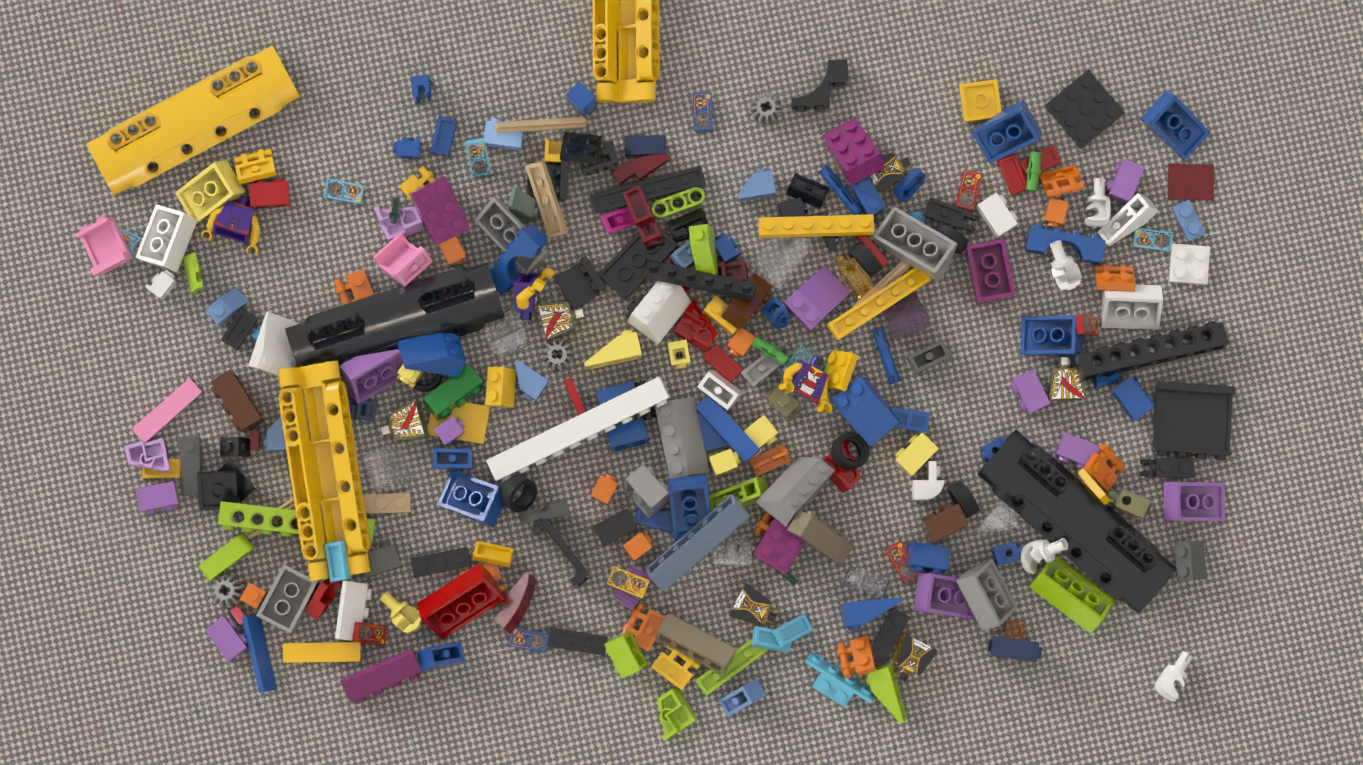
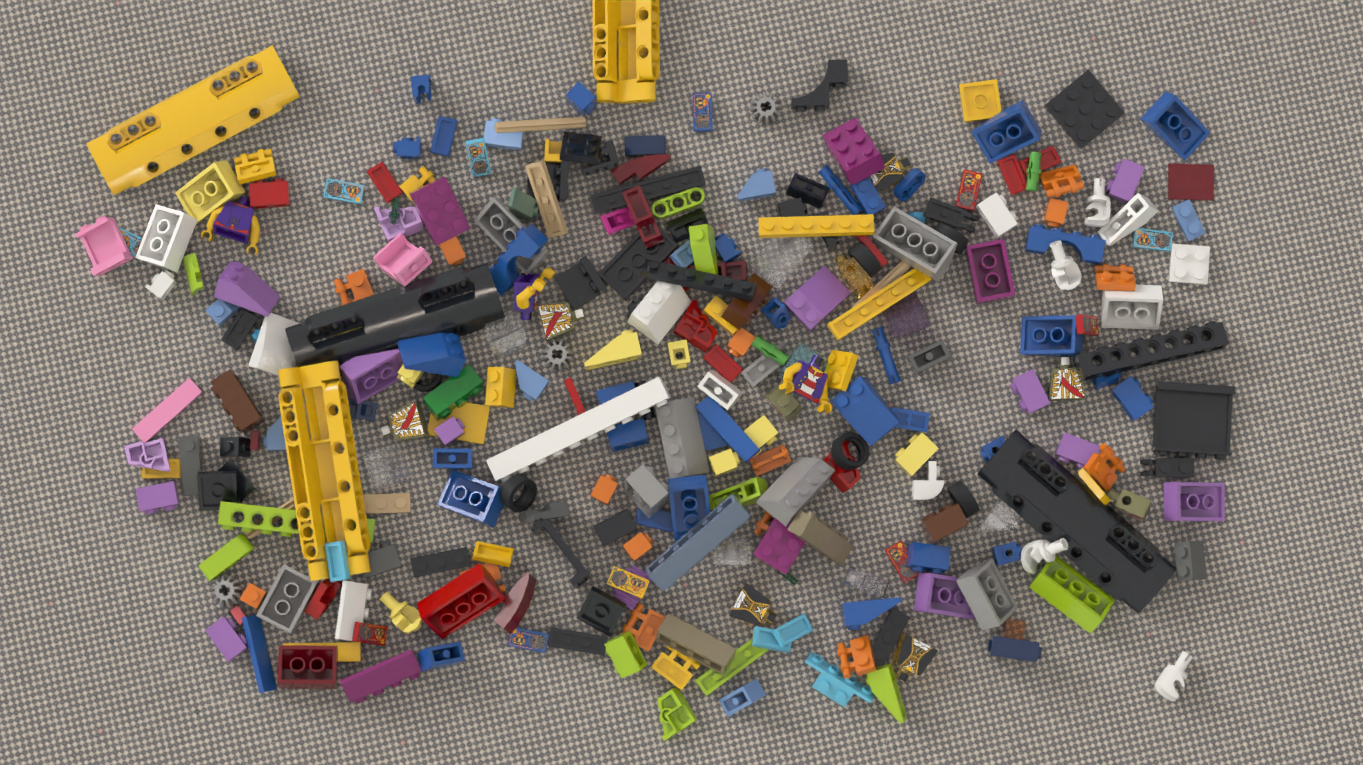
(245, 289): none -> medium lavender slope
(307, 667): none -> dark red slope
(384, 182): none -> red tile
(601, 611): none -> black plate

